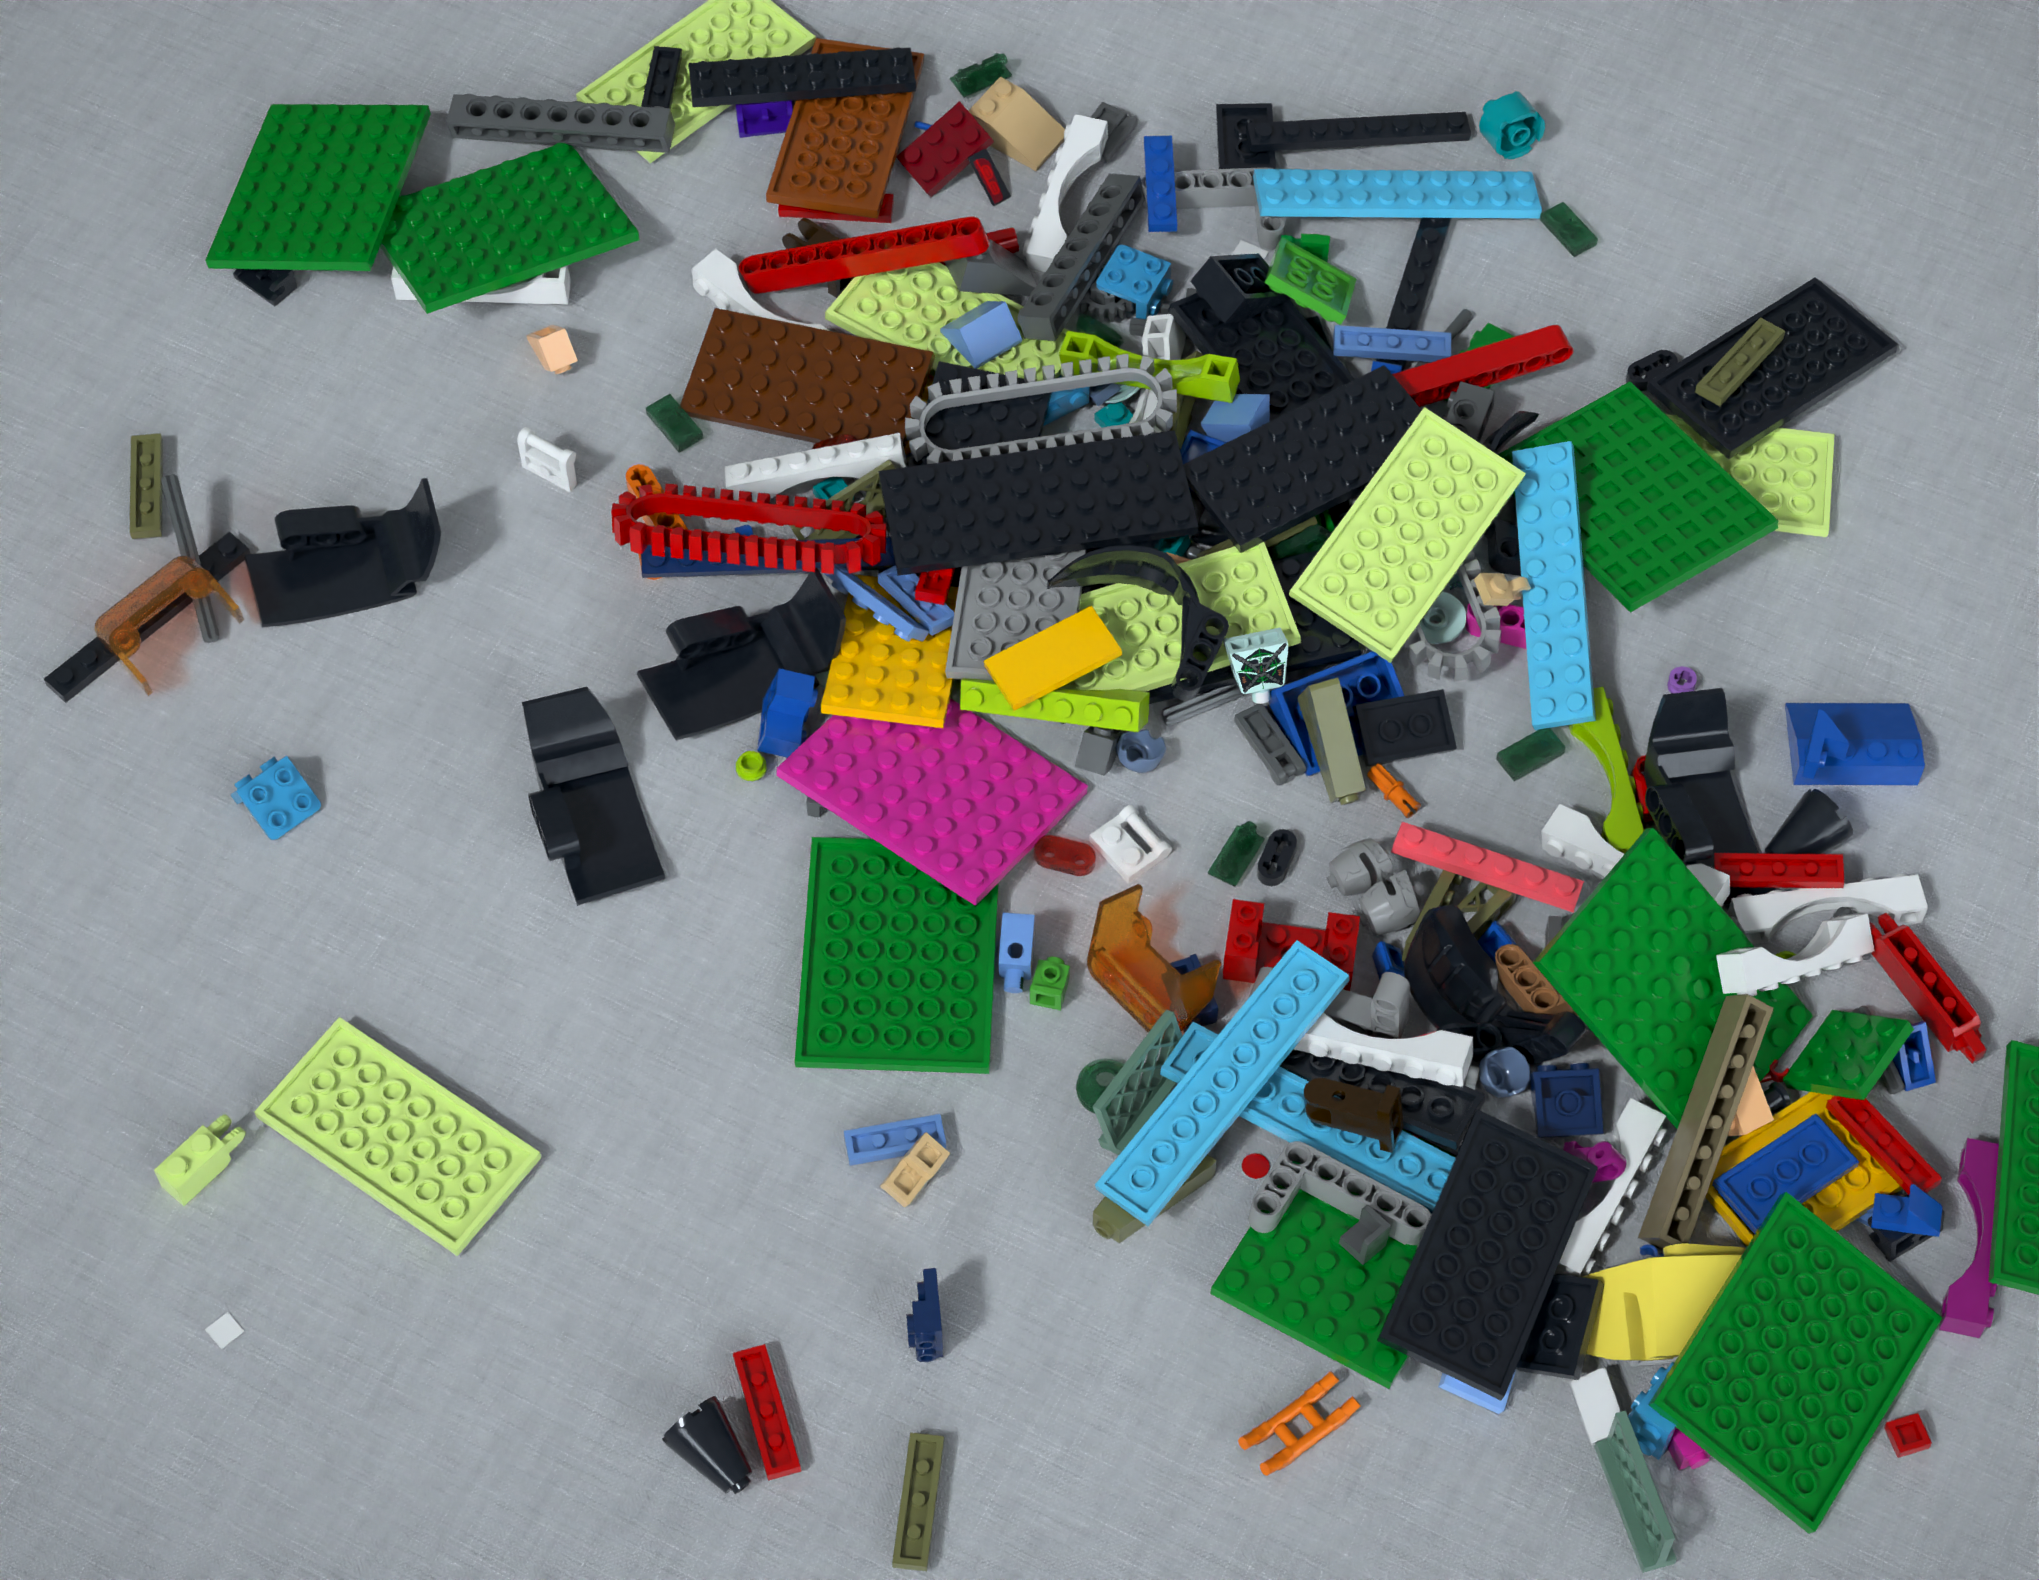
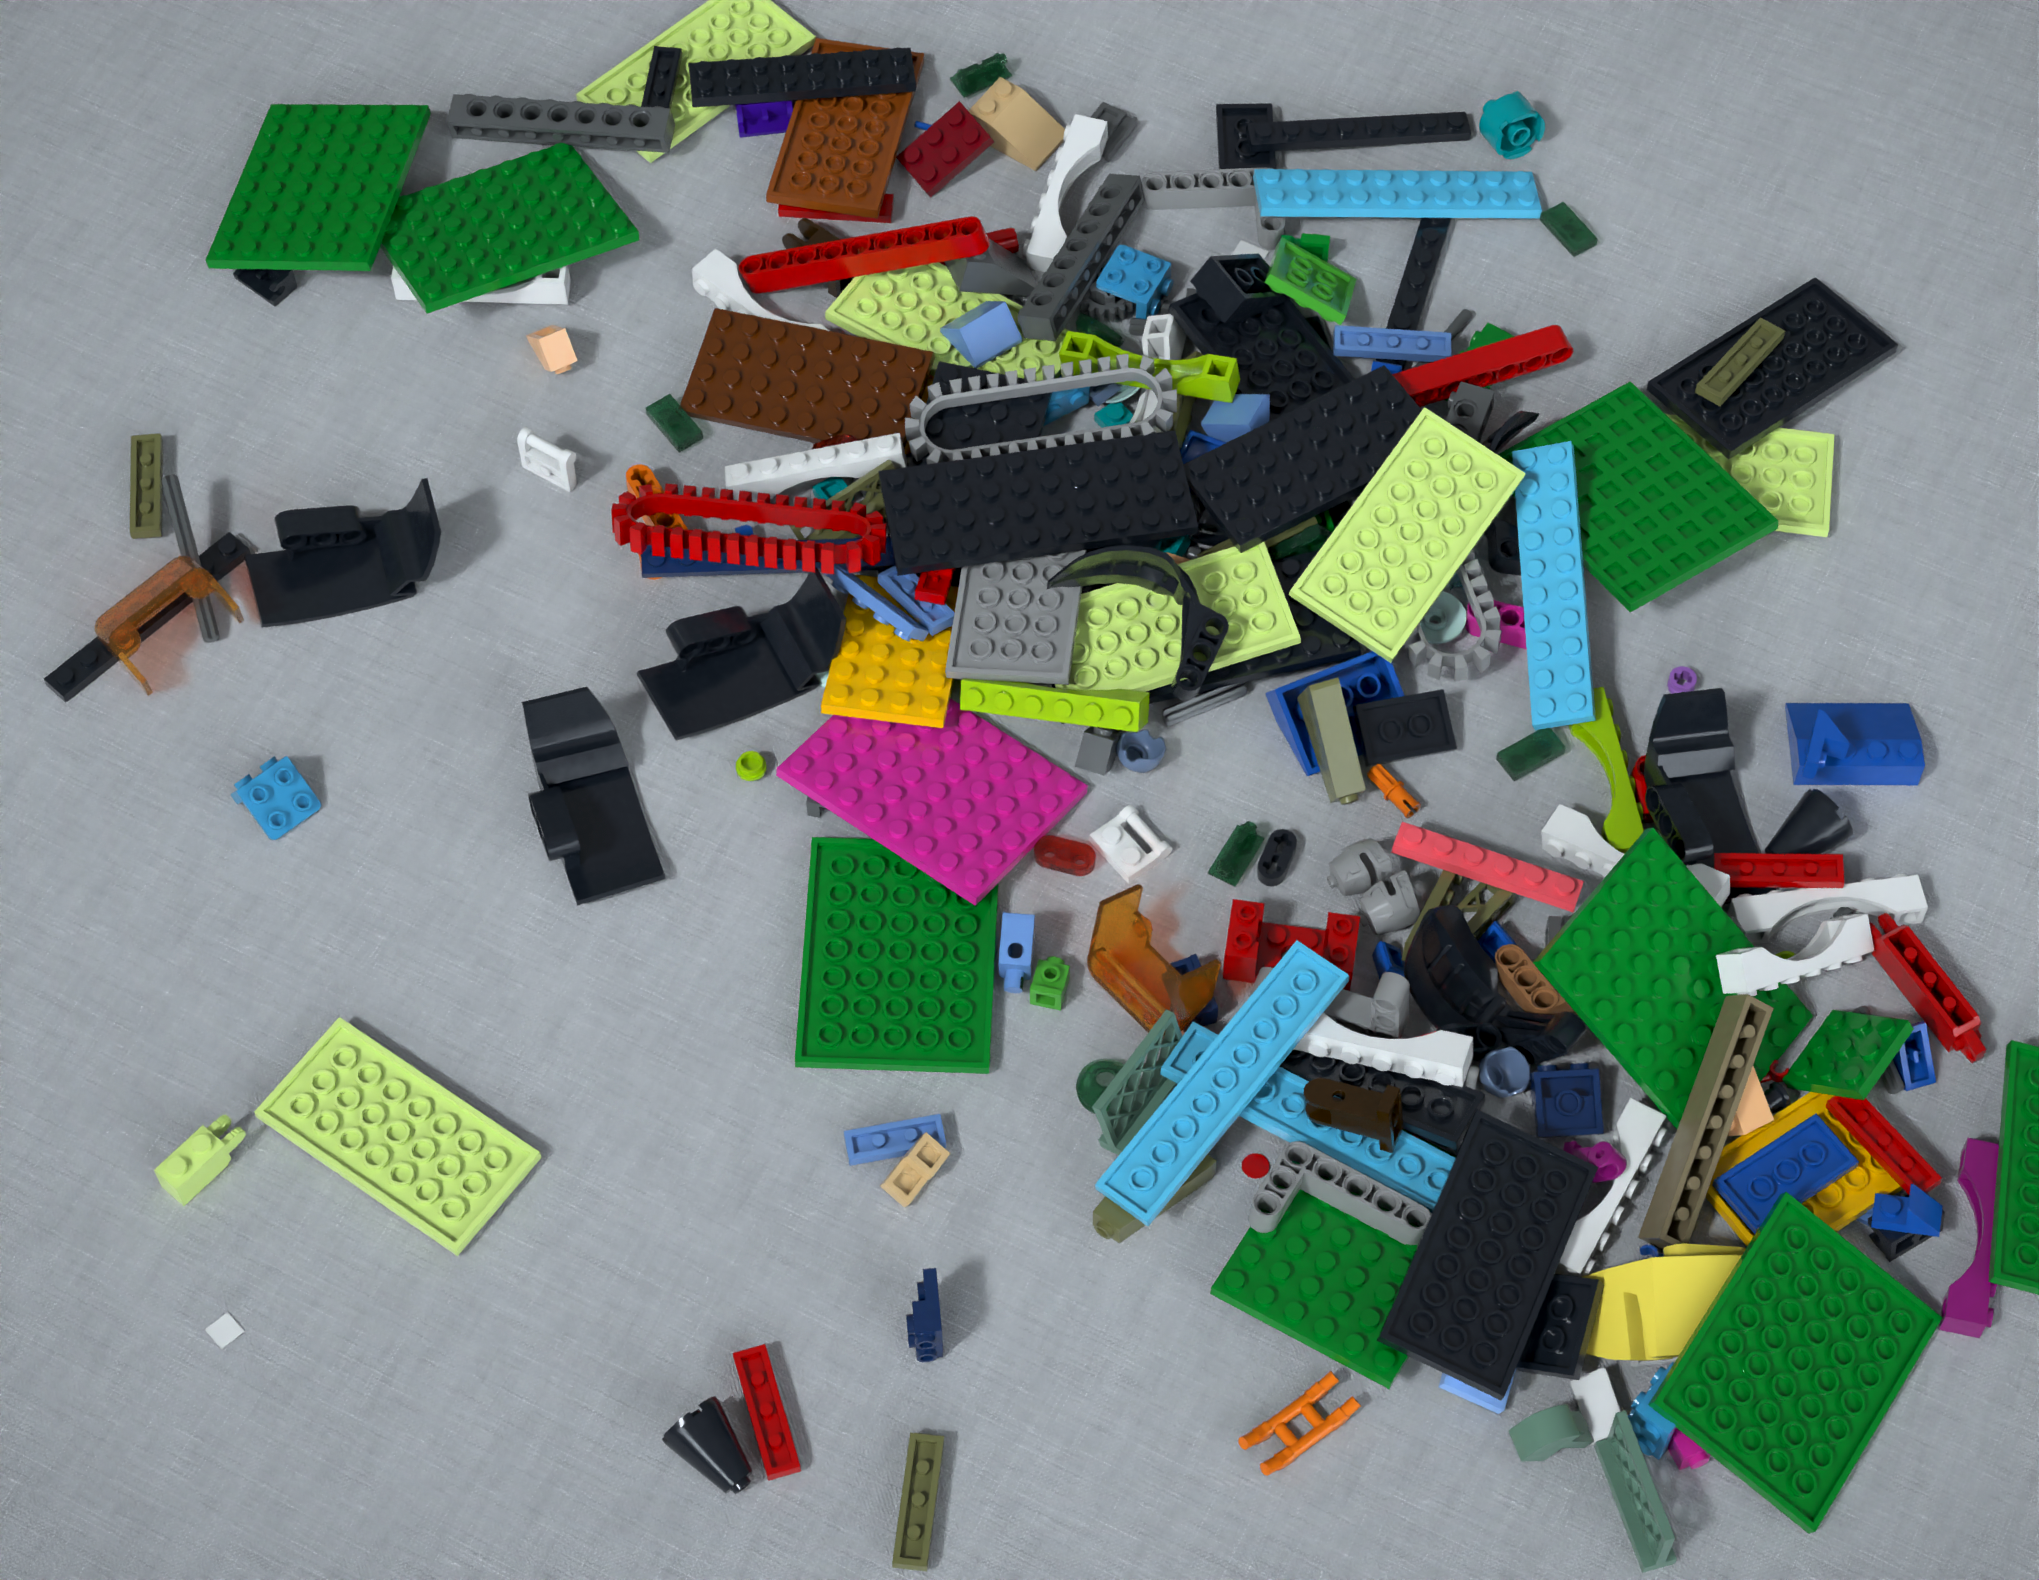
(784, 711): blue brick -> none
(989, 177): sticker -> none
(1052, 658): yellow tile -> none
(1160, 184): blue plate -> none
(1258, 662): torso -> none
(1269, 743): dark grey plate -> none
(1366, 1236): dark grey panel -> none
(1497, 590): tan plate -> none
(1548, 1432): none -> sand green brick
(1649, 367): black beam -> none
(1907, 1435): red plate -> none

